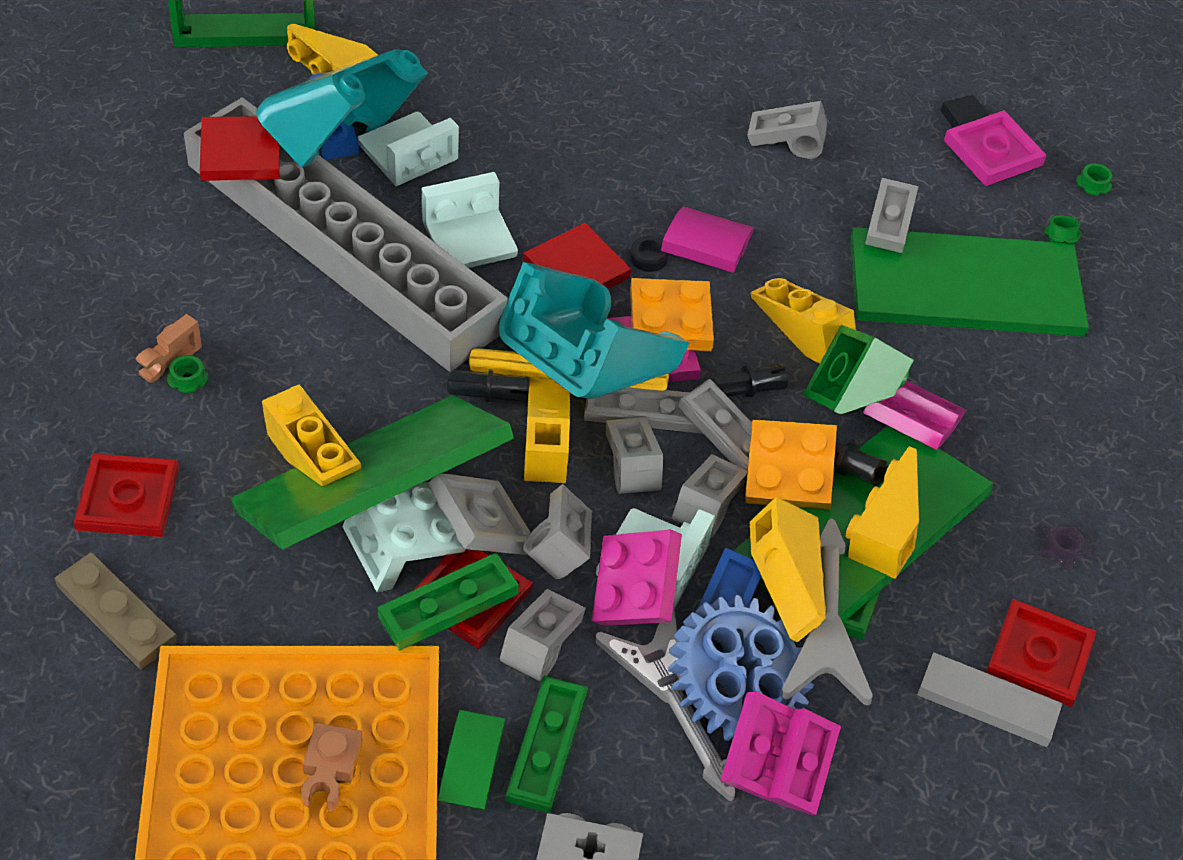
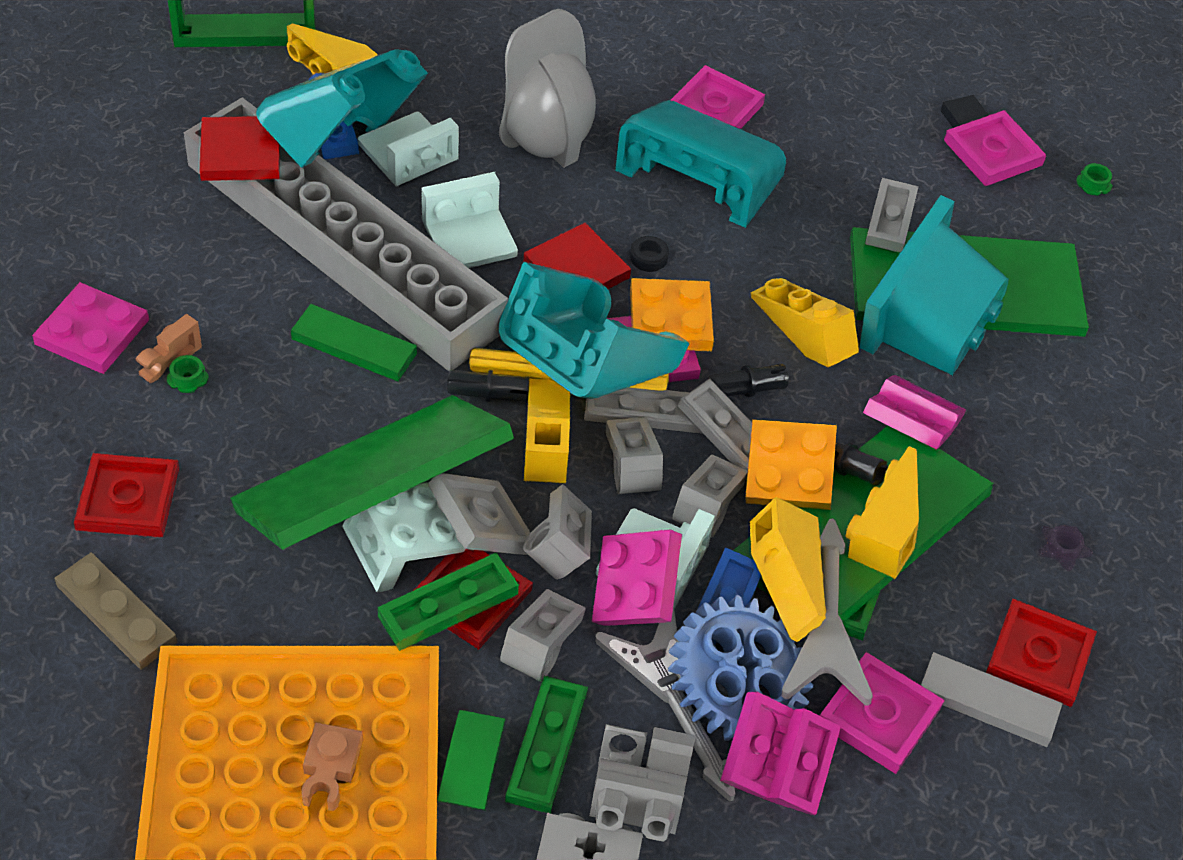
(91, 327): none -> dark pink plate
(307, 437): yellow slope -> none
(354, 342): none -> green tile
(548, 88): none -> light grey piece
(639, 794): none -> light grey hips
(706, 149): none -> teal windscreen
(707, 239): dark pink slope -> none
(720, 97): none -> dark pink plate
(800, 125): light grey plate -> none
(857, 372): green slope -> none
(893, 720): none -> dark pink plate
(934, 296): none -> teal windscreen
(1063, 229): green plate -> none

